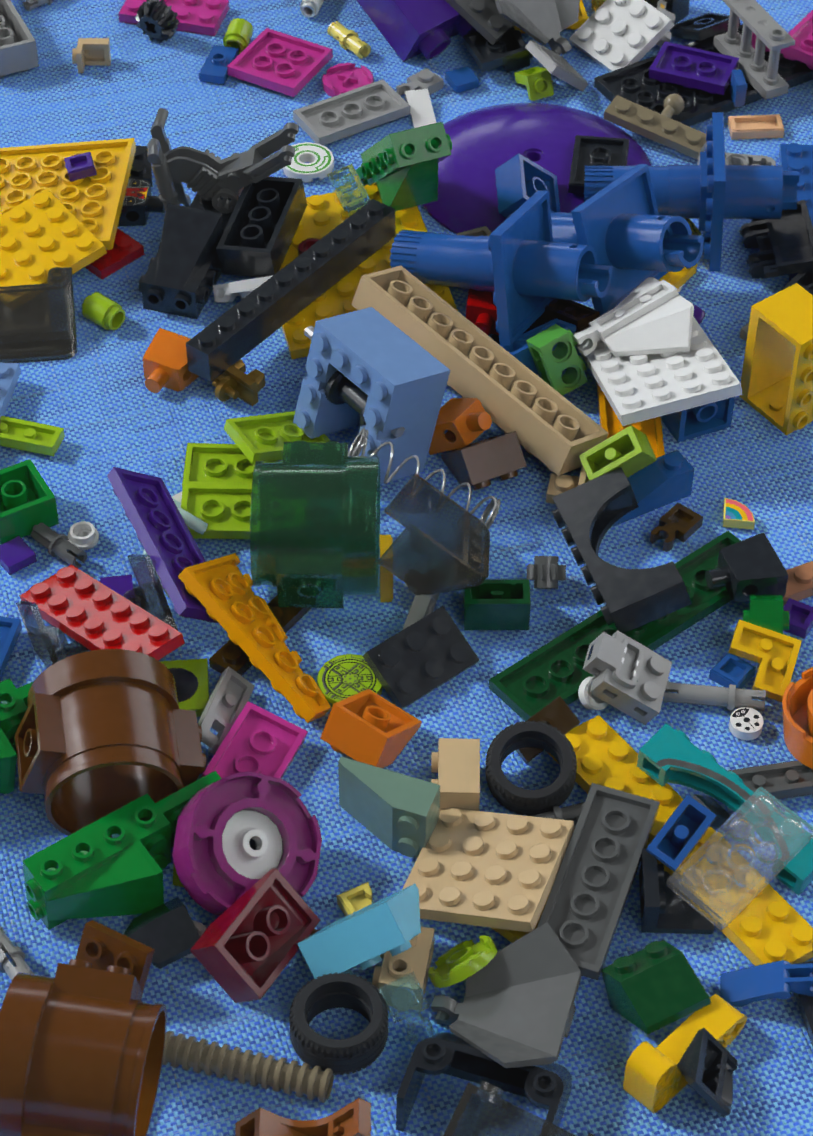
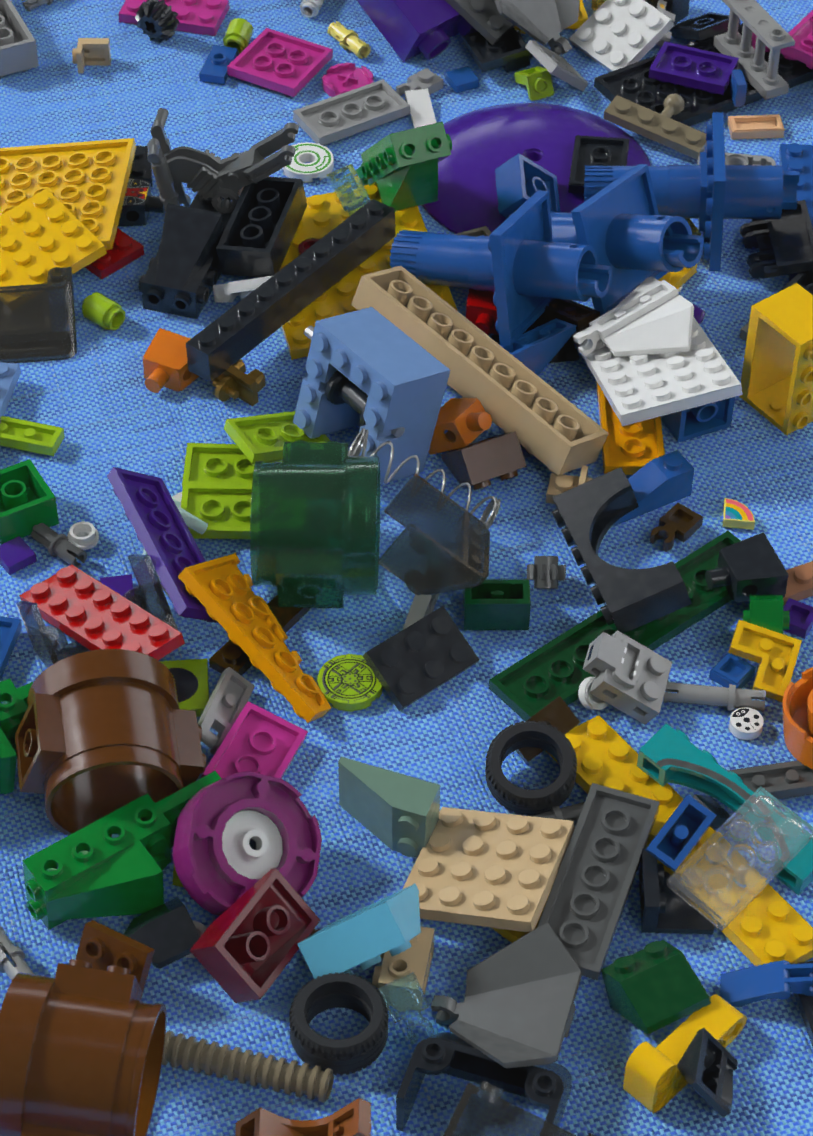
(80, 166): dark purple tile -> none
(355, 899): light yellow tile -> none
(369, 728): orange slope -> none
(386, 576): yellow tile -> none
(458, 773): tan brick -> none
(462, 961): lime tile -> none
(552, 363): bright green brick -> none
(624, 449): lime brick -> none

